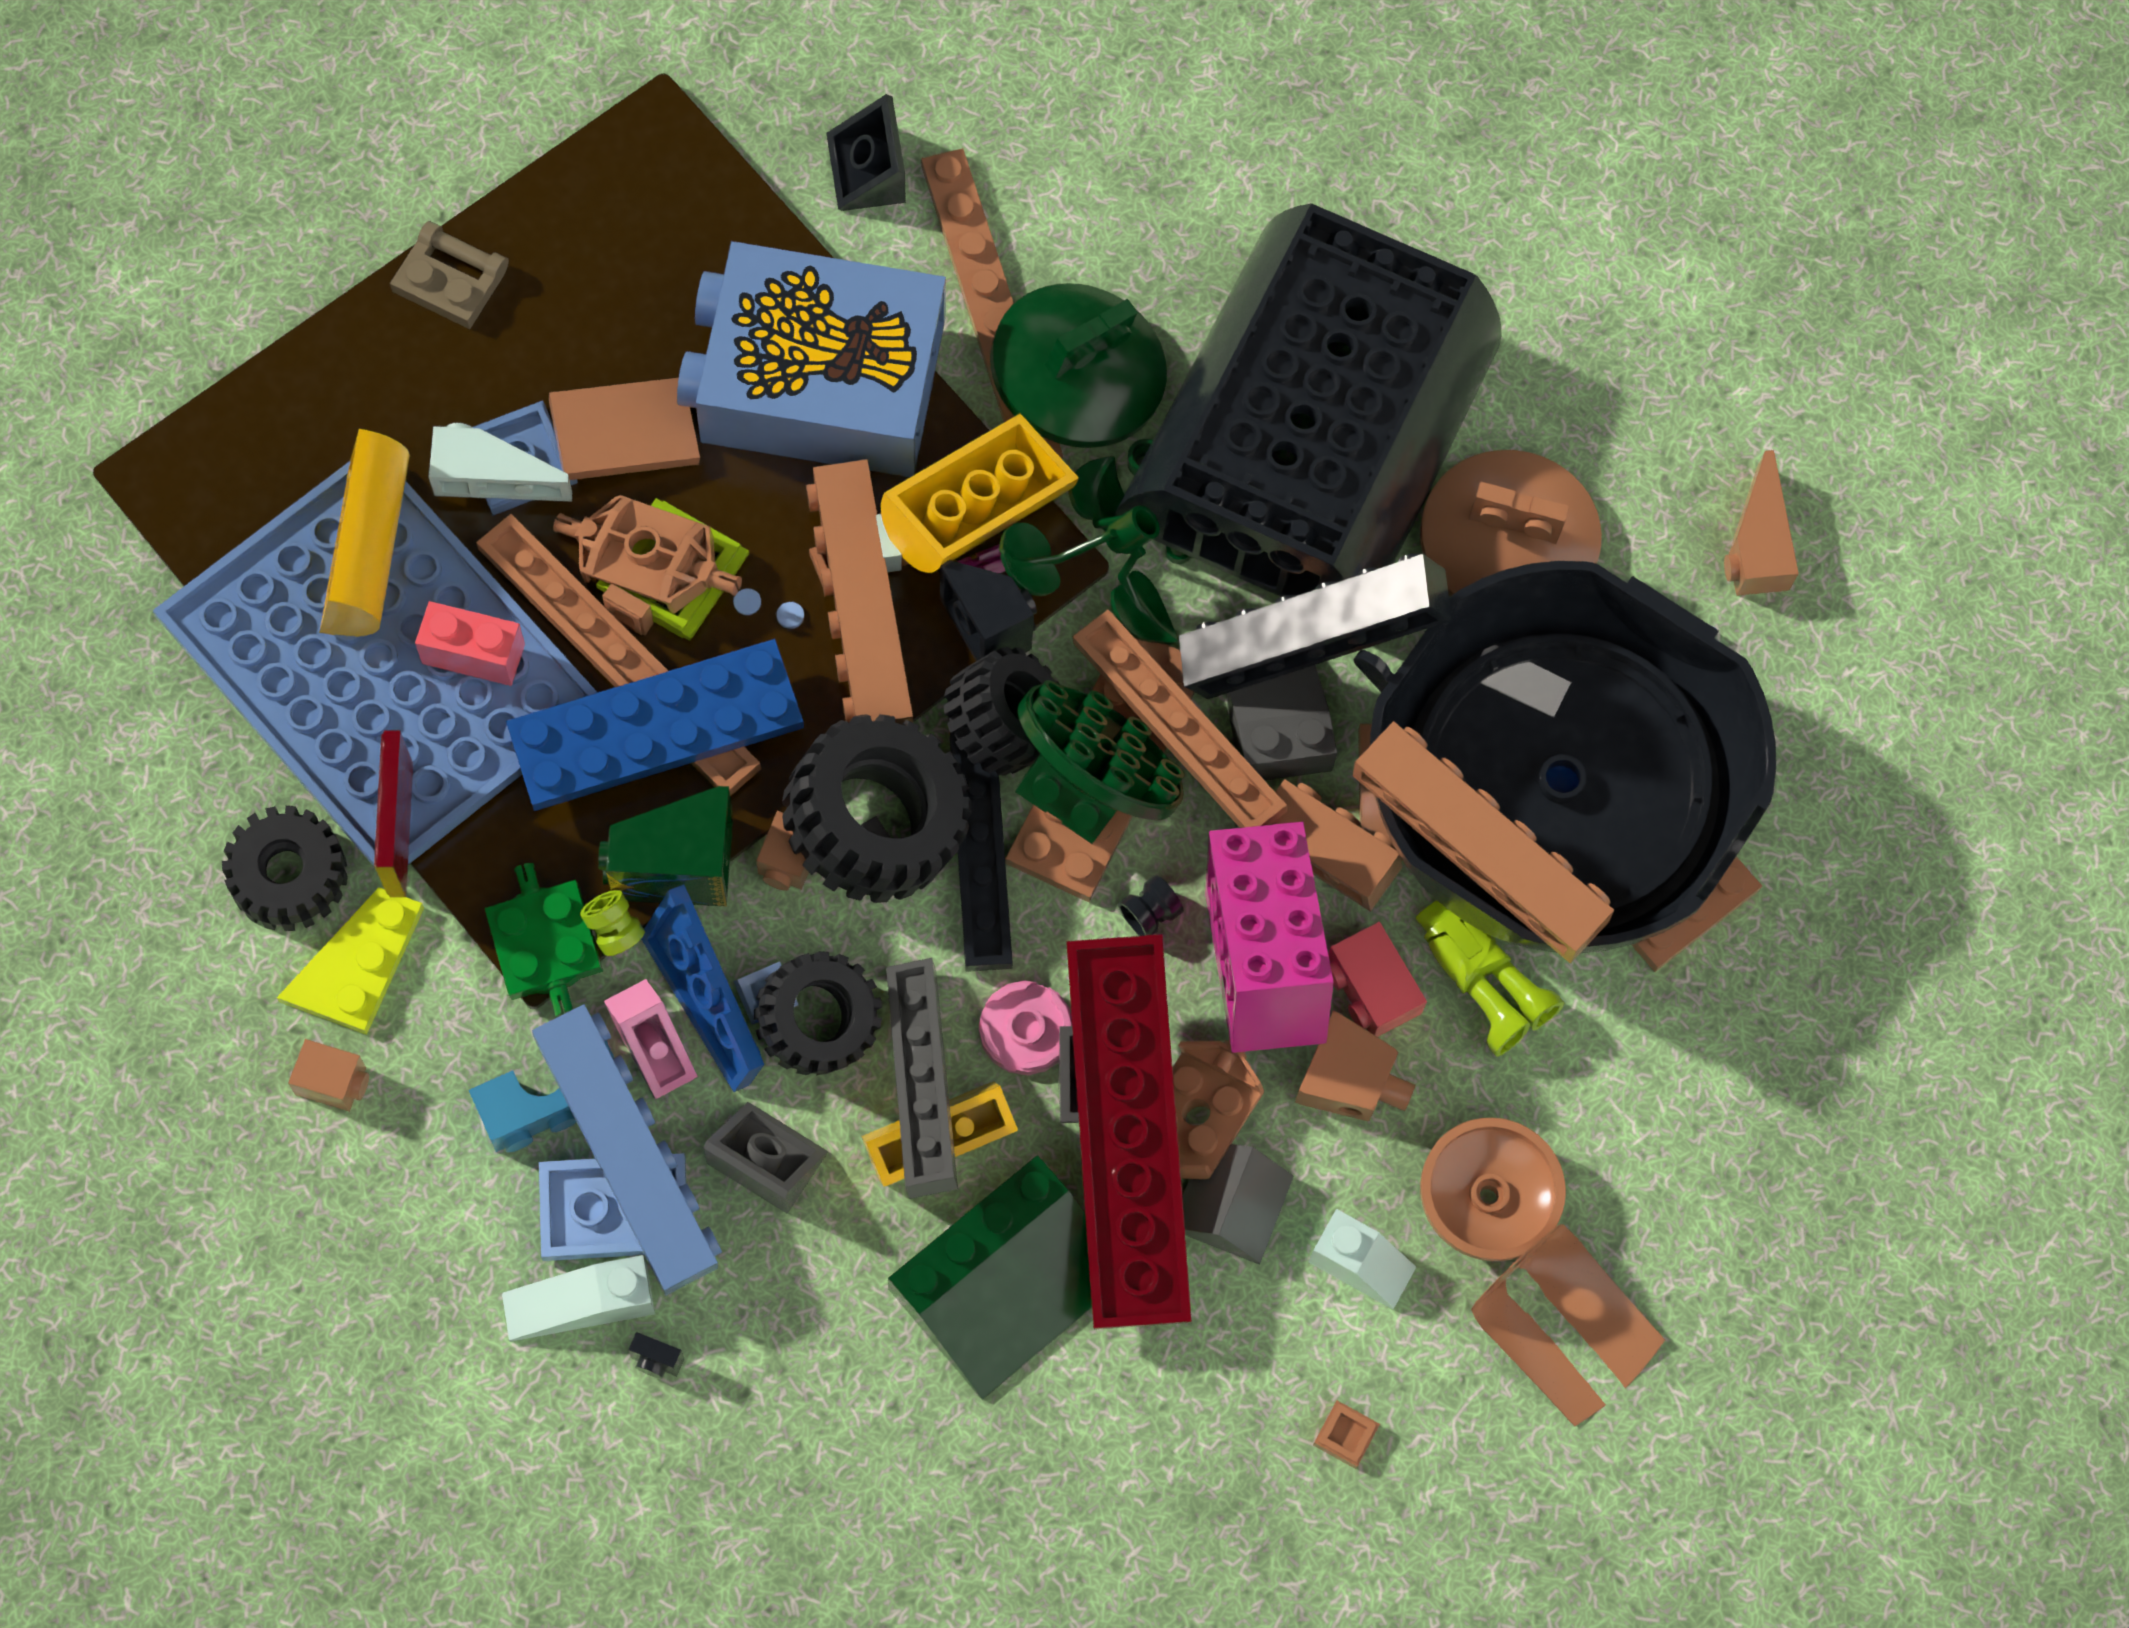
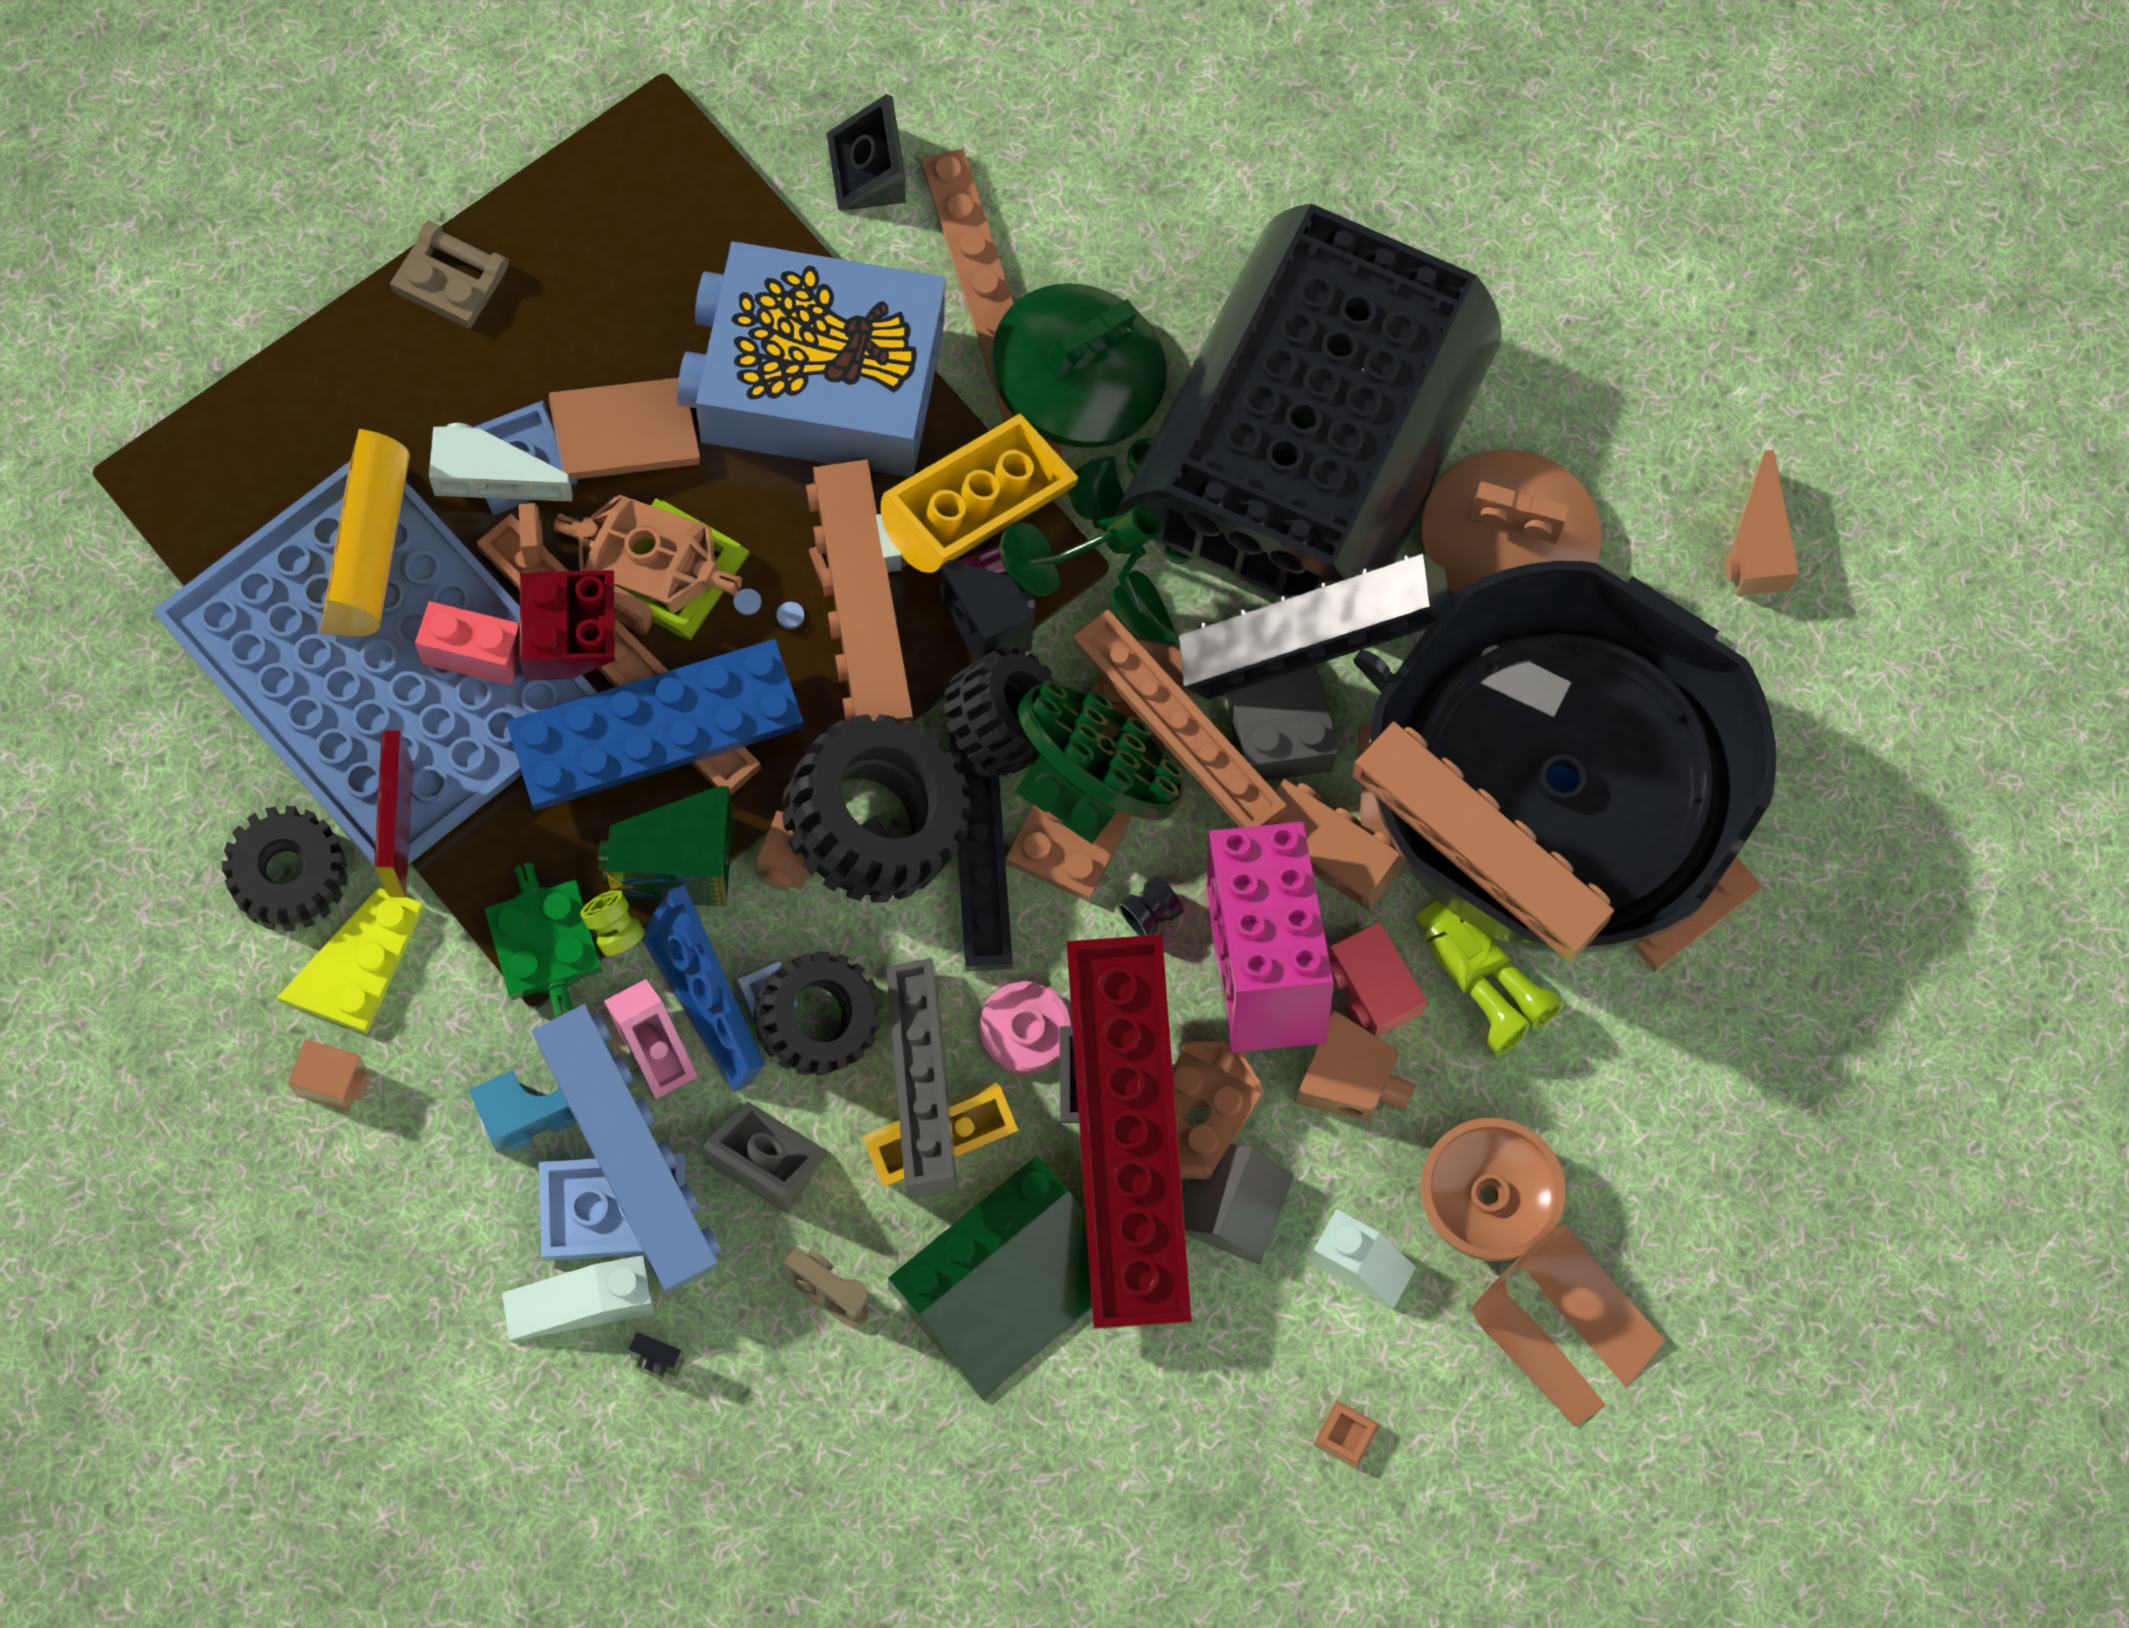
(531, 534): none -> nougat tile
(566, 623): none -> dark red slope
(813, 1278): none -> dark tan plate

